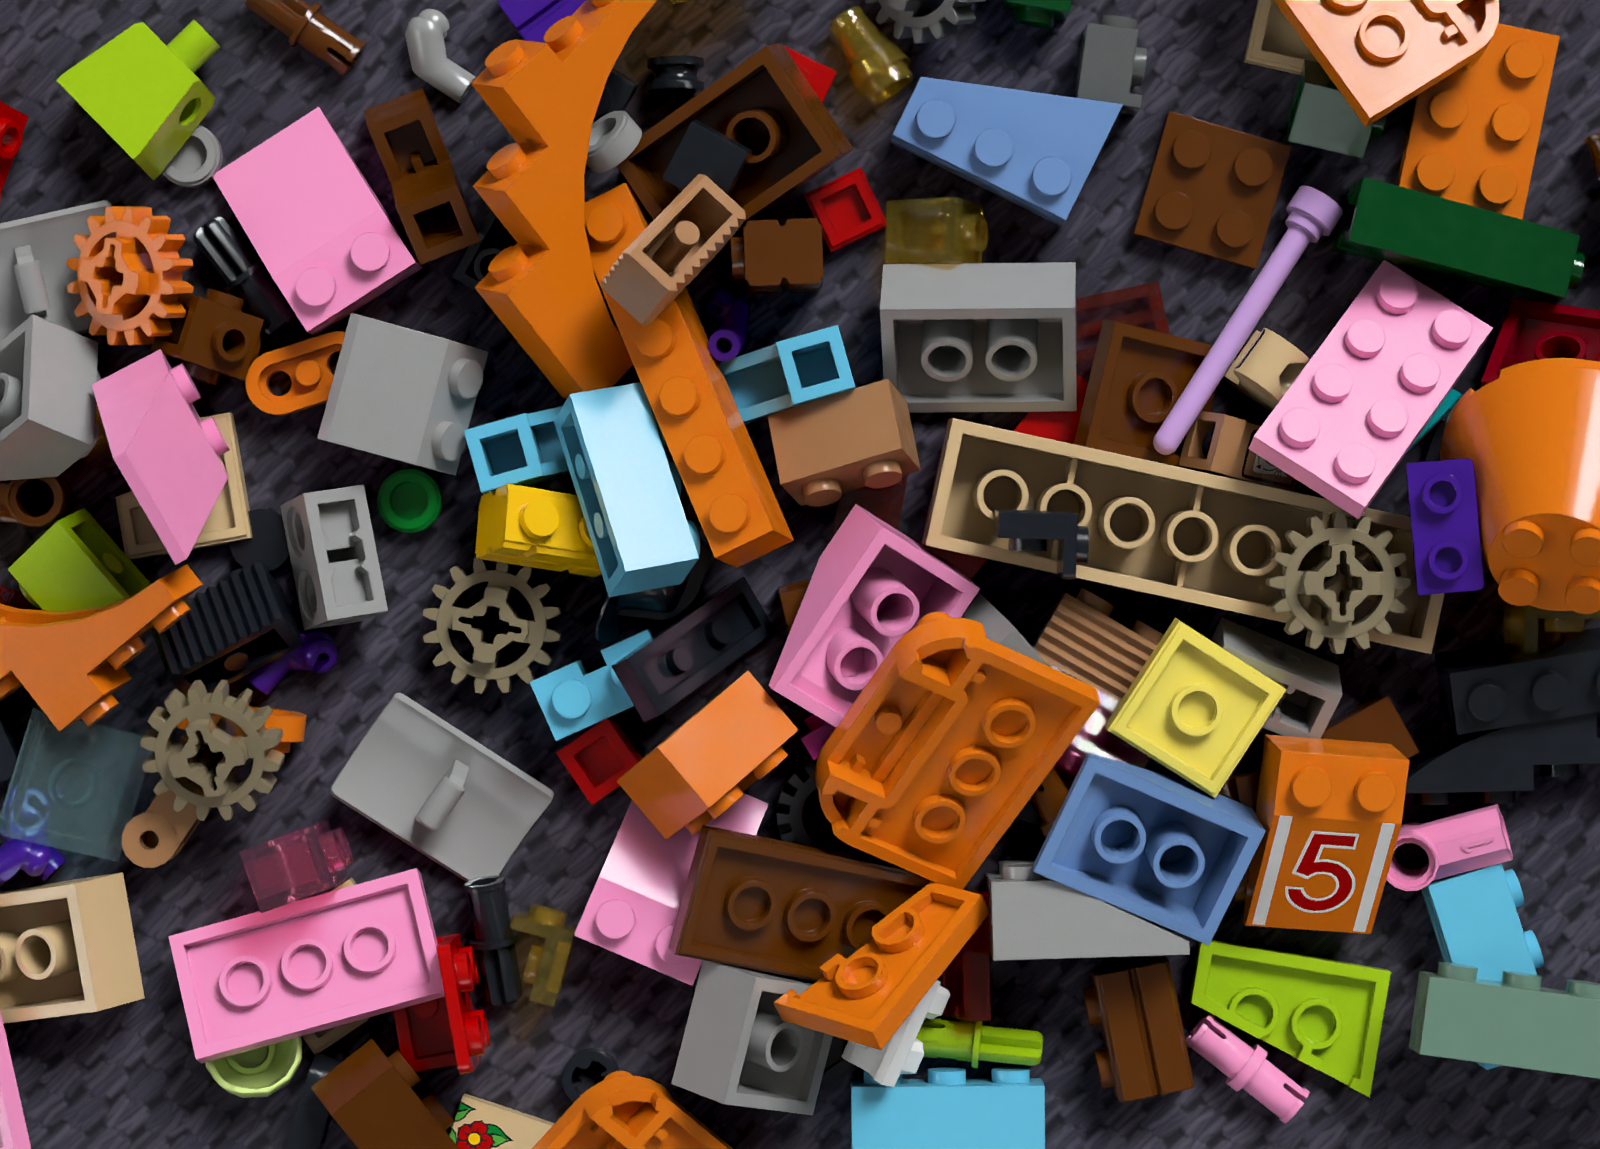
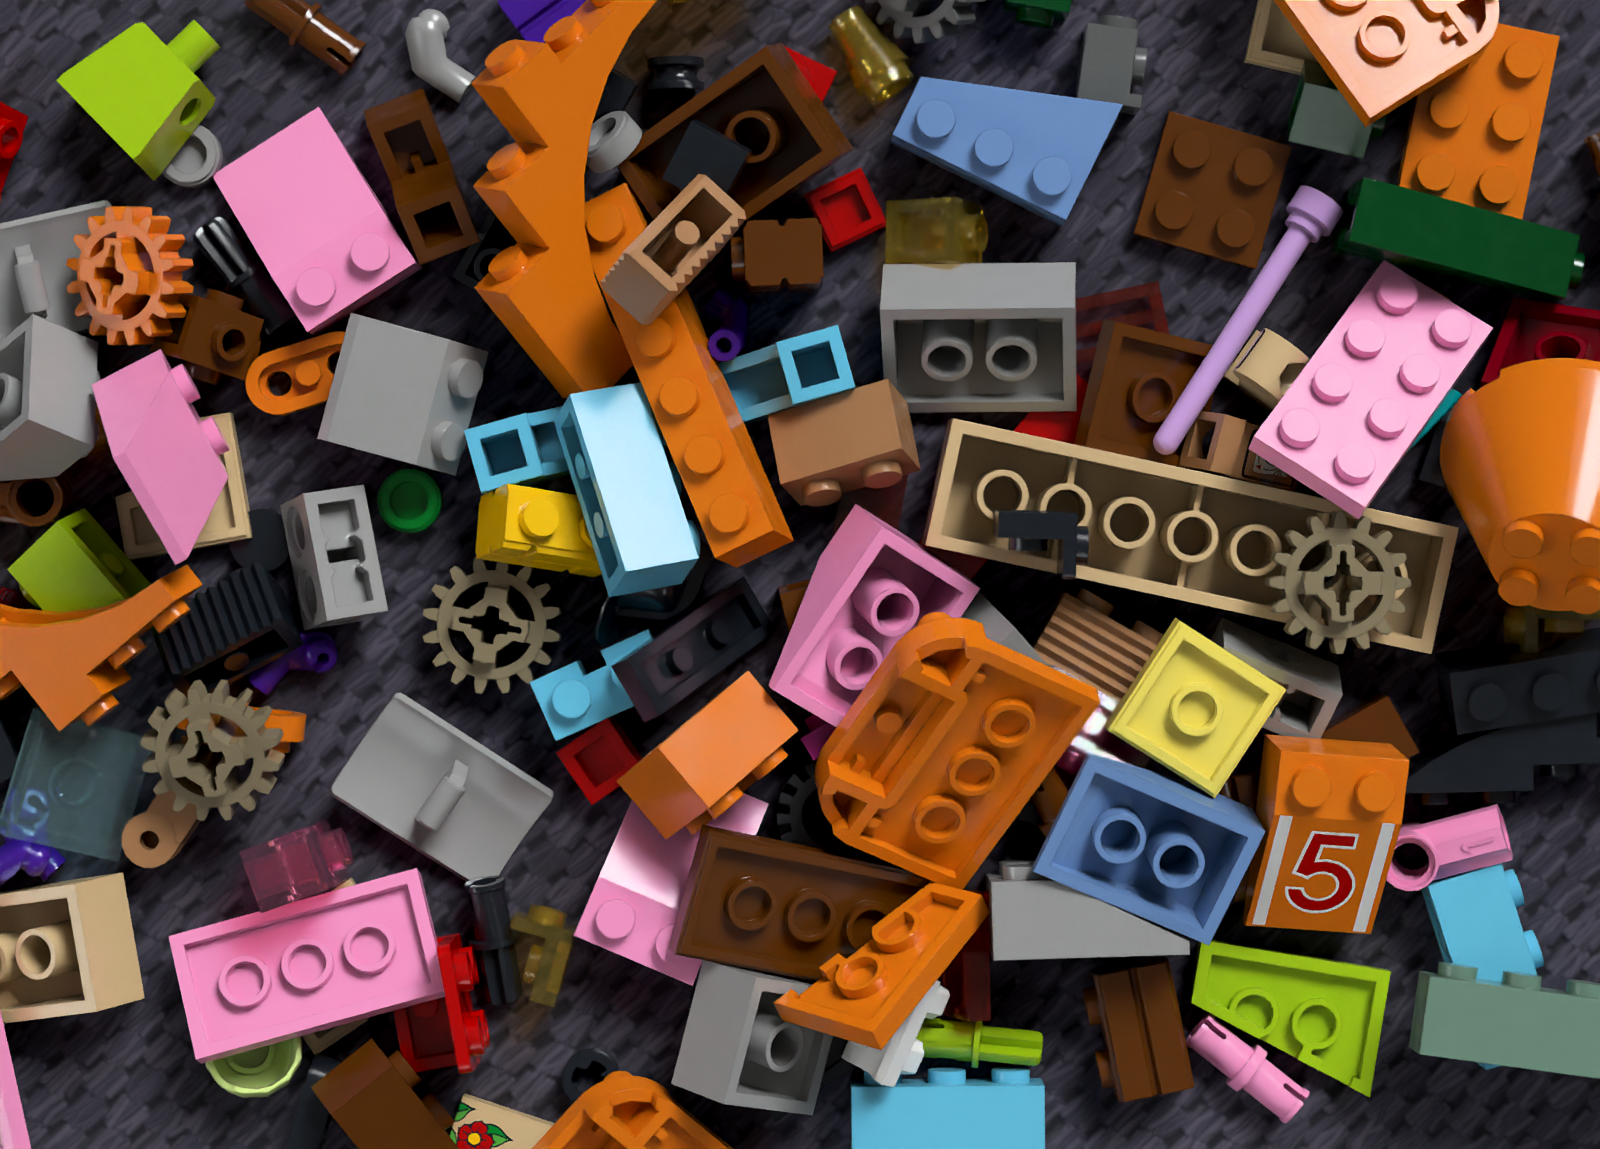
(1444, 526): dark purple bracket -> none

